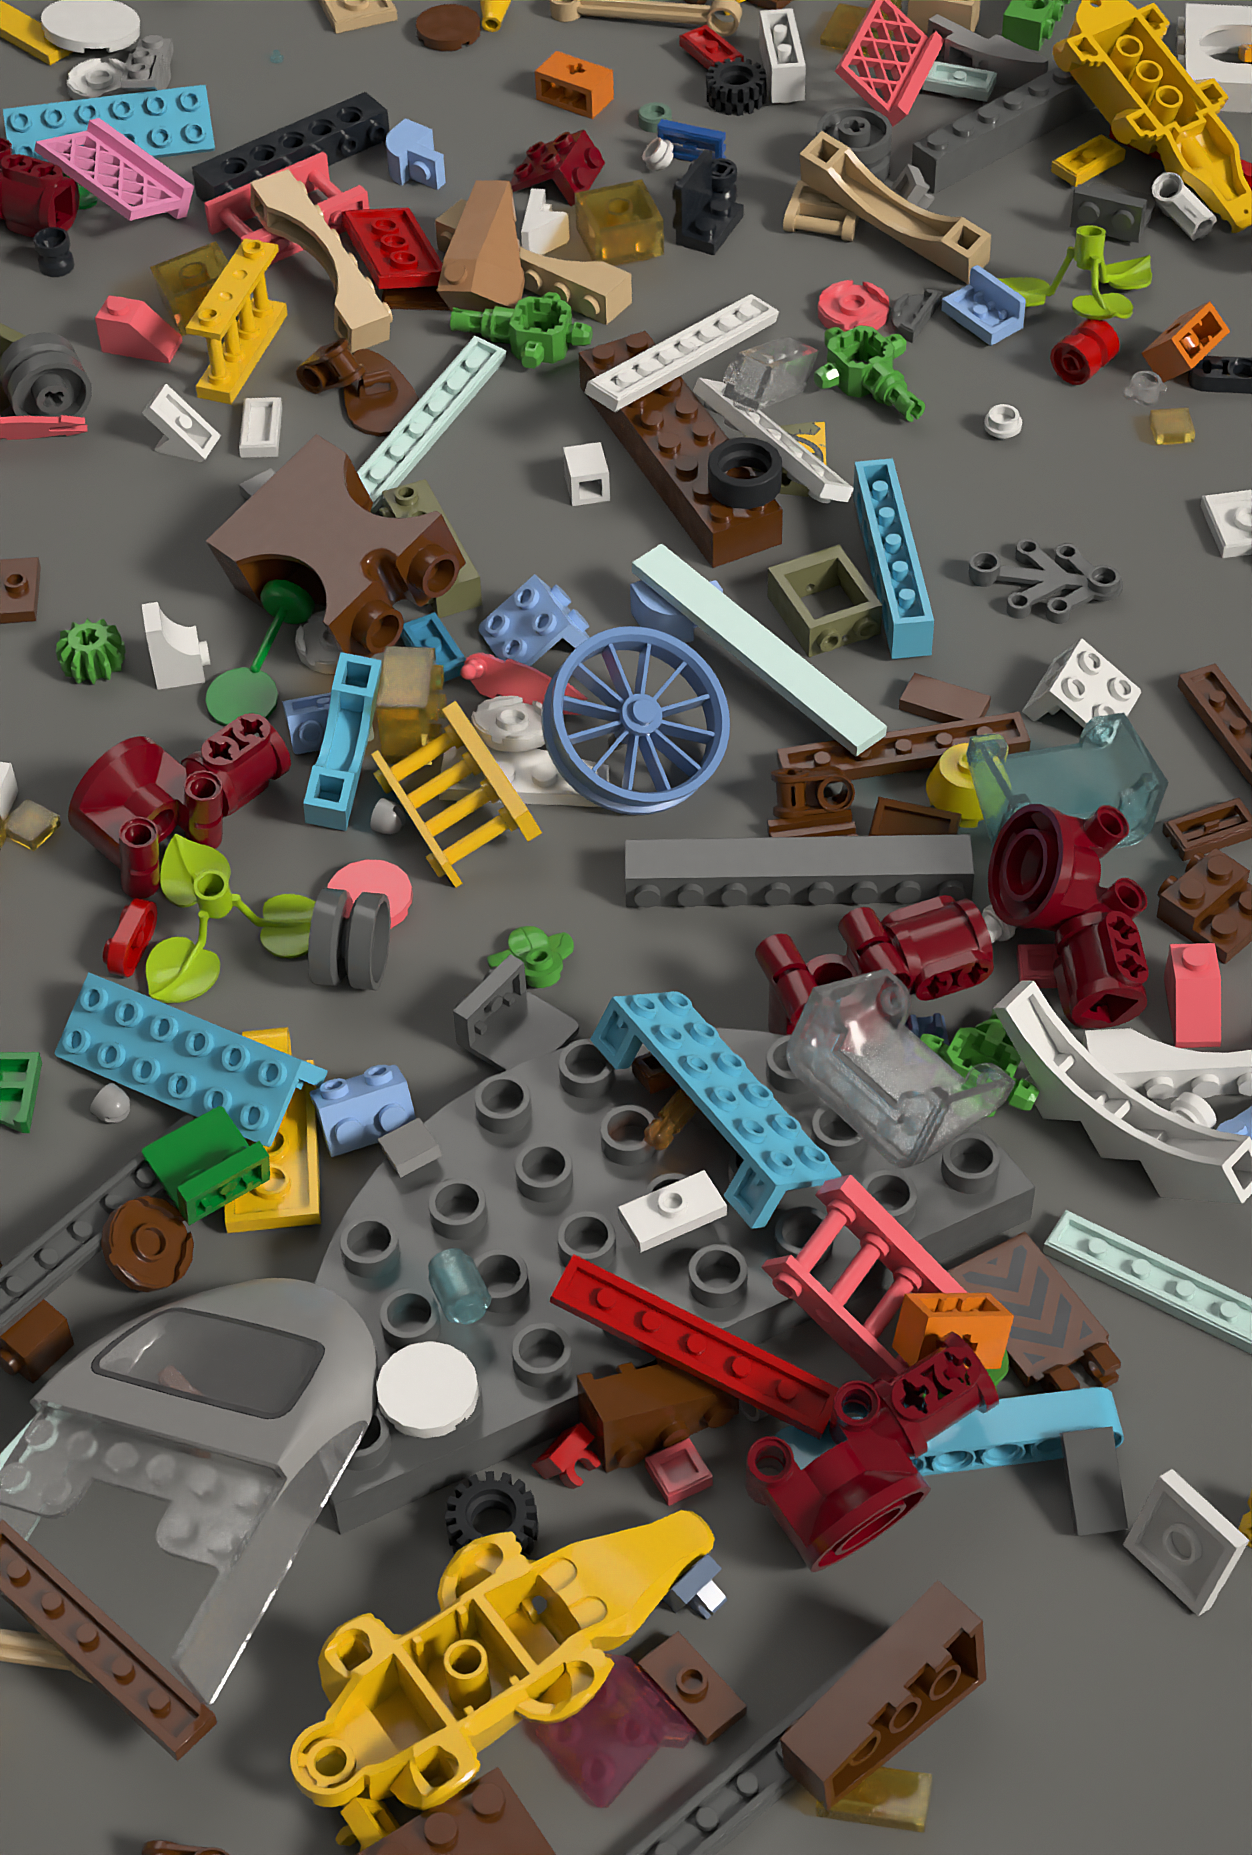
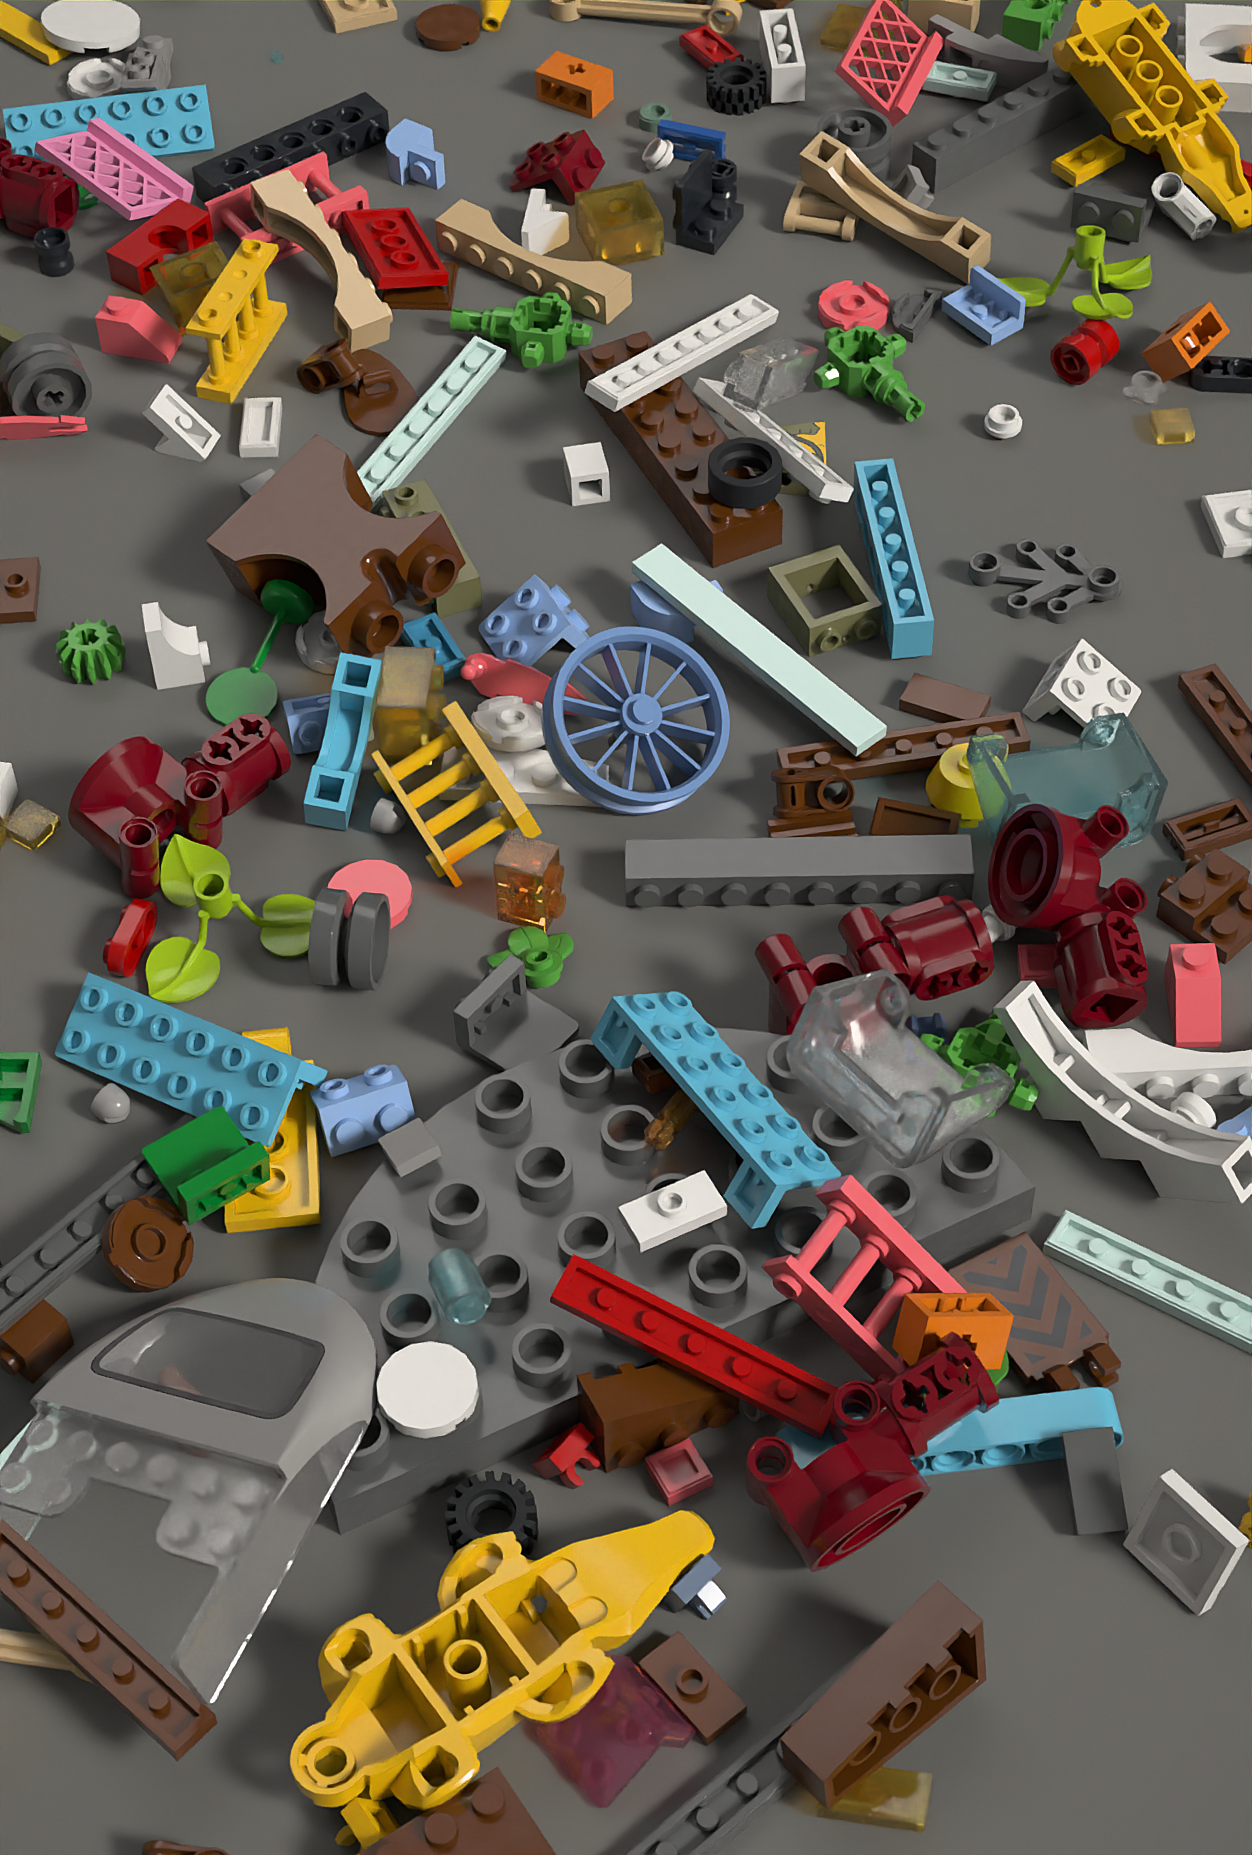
(171, 231): none -> red arch
(483, 256): medium nougat wedge -> none
(528, 882): none -> clear orange brick

